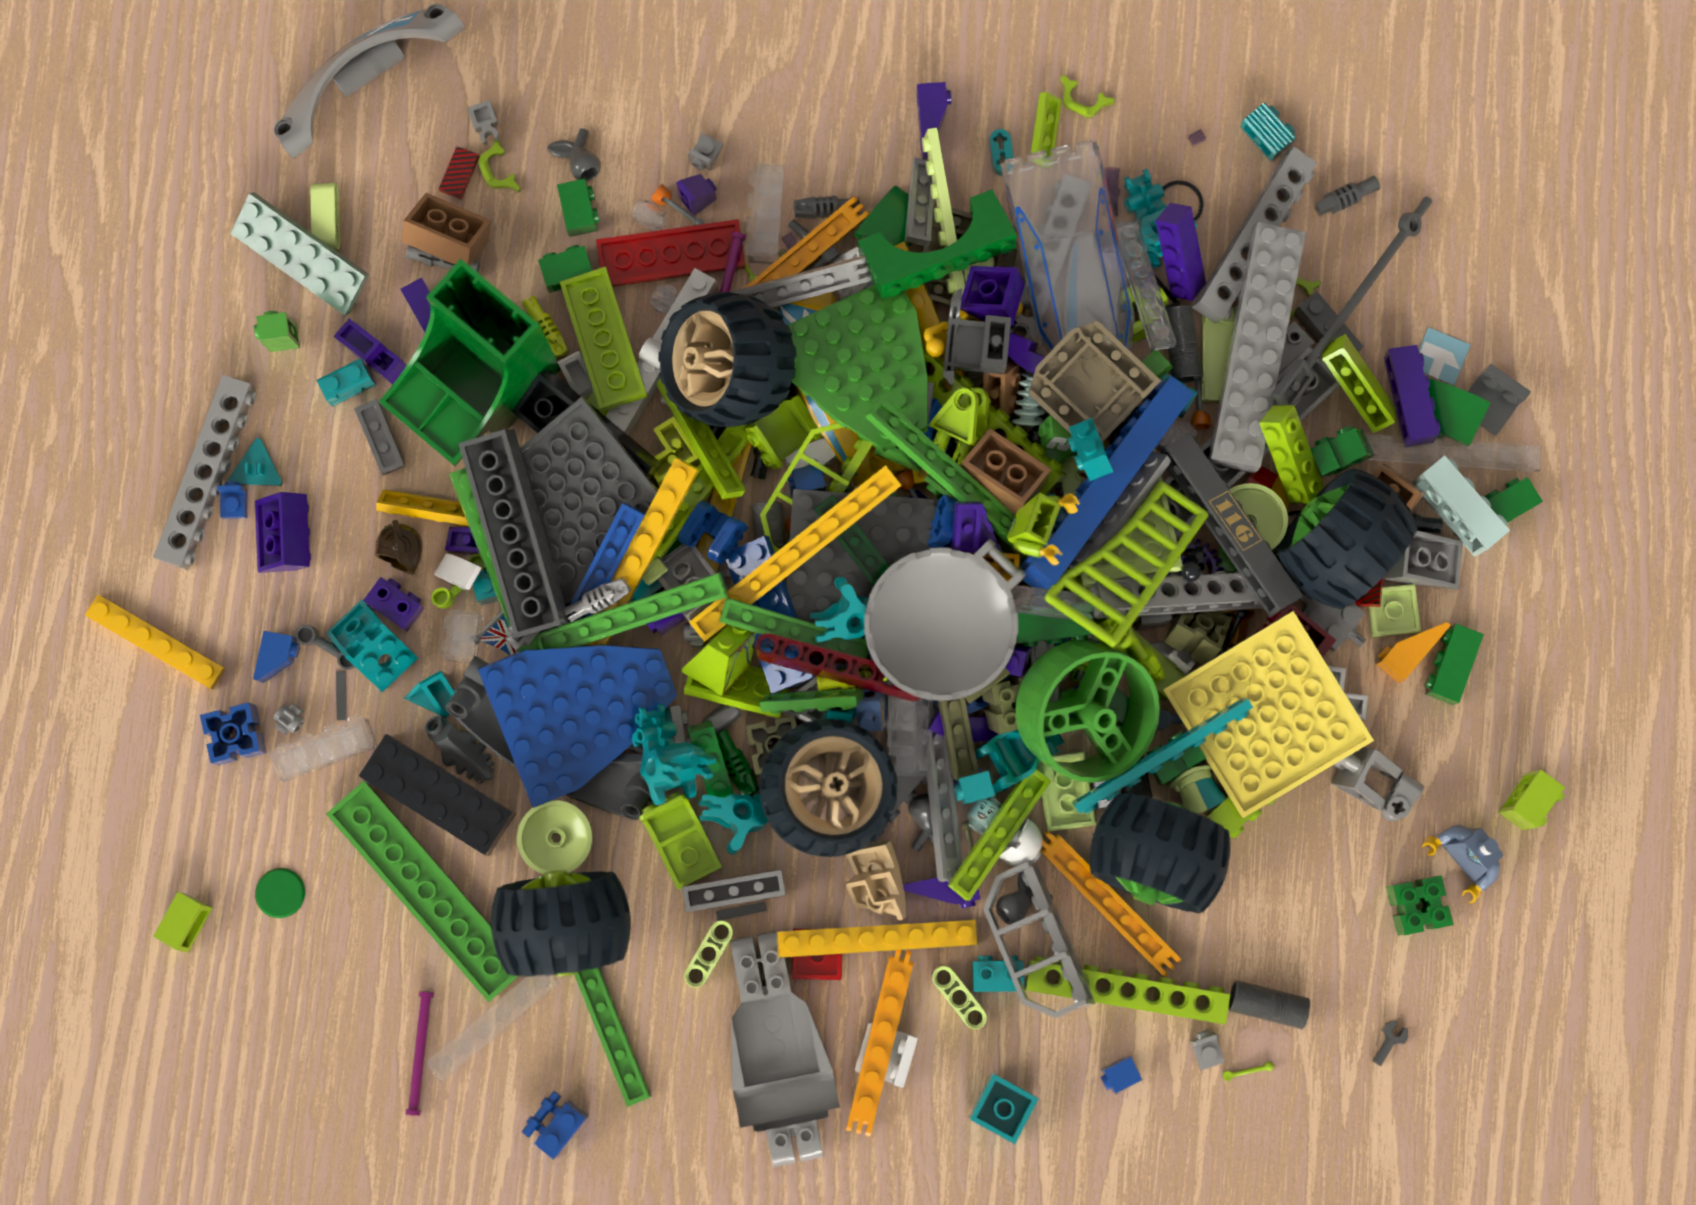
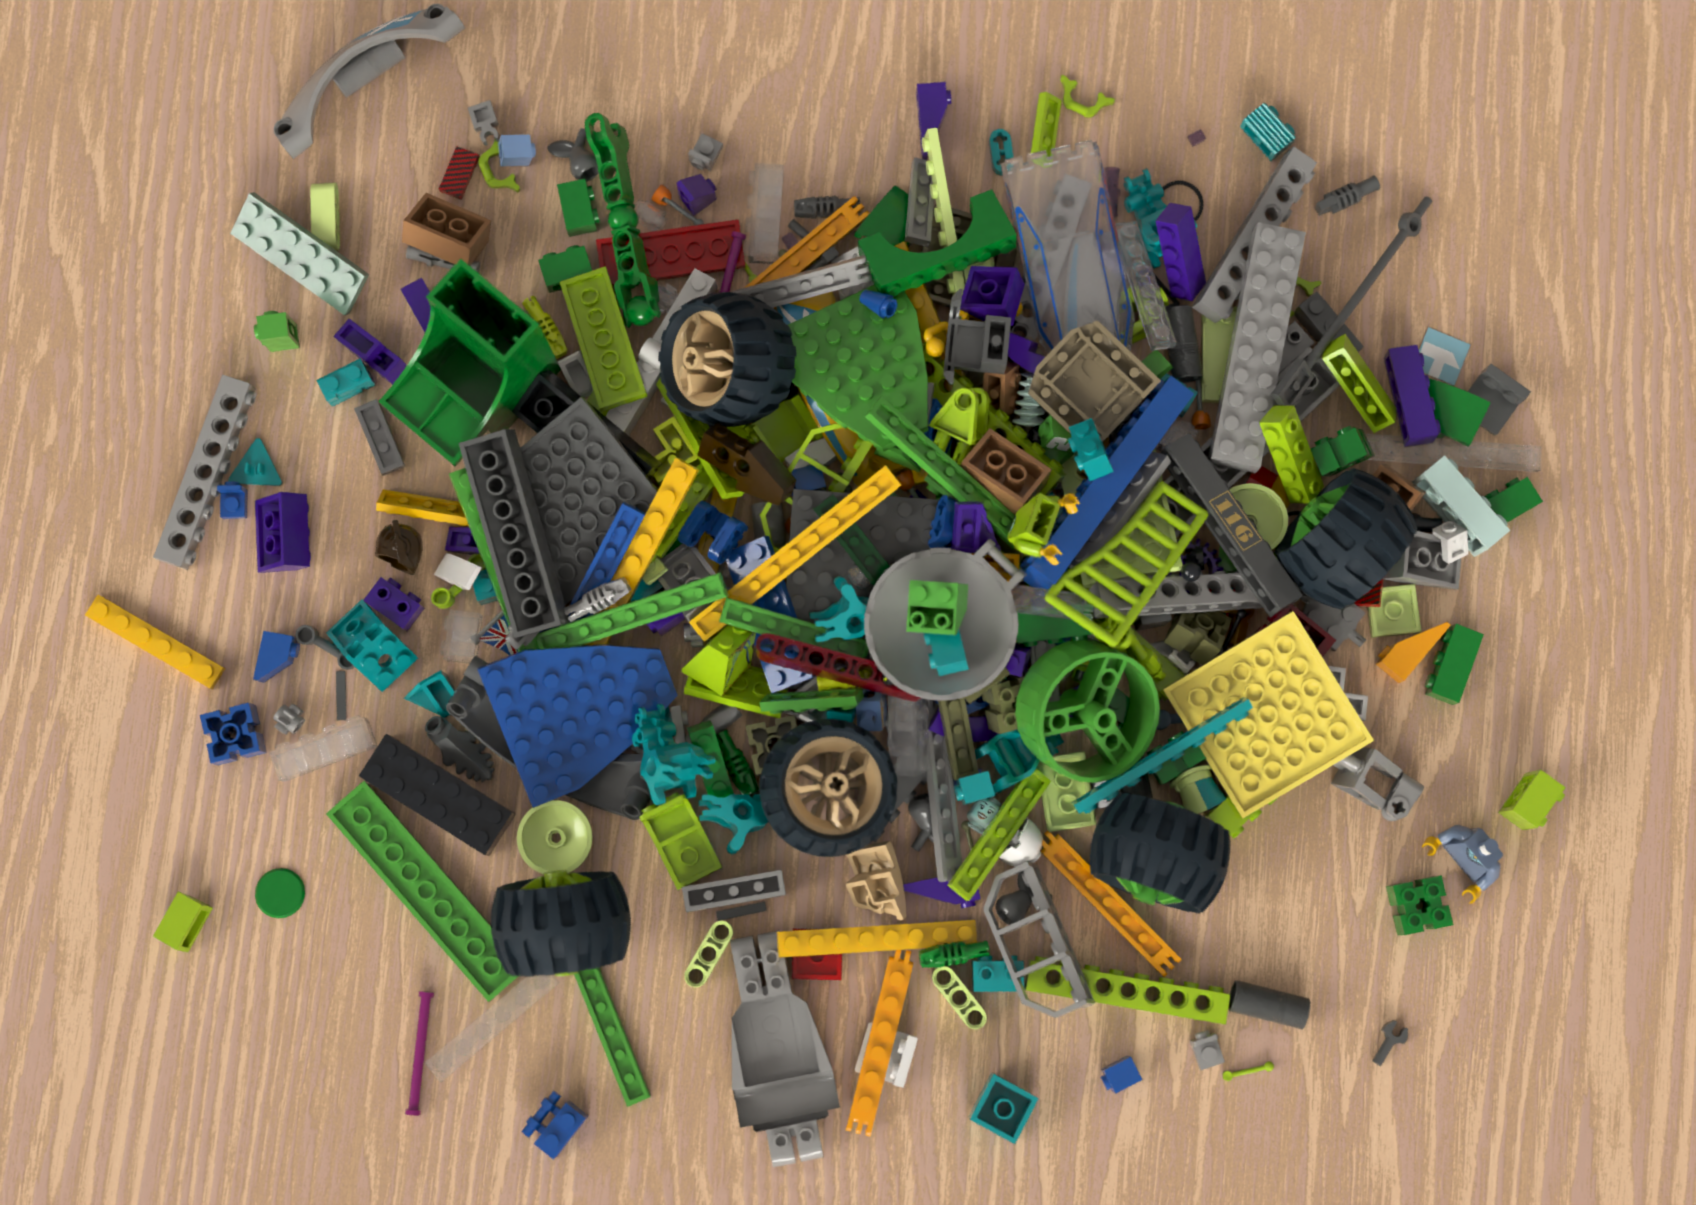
(516, 150): none -> light blue brick
(623, 220): none -> green piece
(752, 465): none -> dark brown brick
(857, 577): none -> clear tile
(880, 303): none -> blue cone
(936, 607): none -> bright green slope
(947, 653): none -> teal brick
(952, 953): none -> green hinge
(1453, 541): none -> white bracket

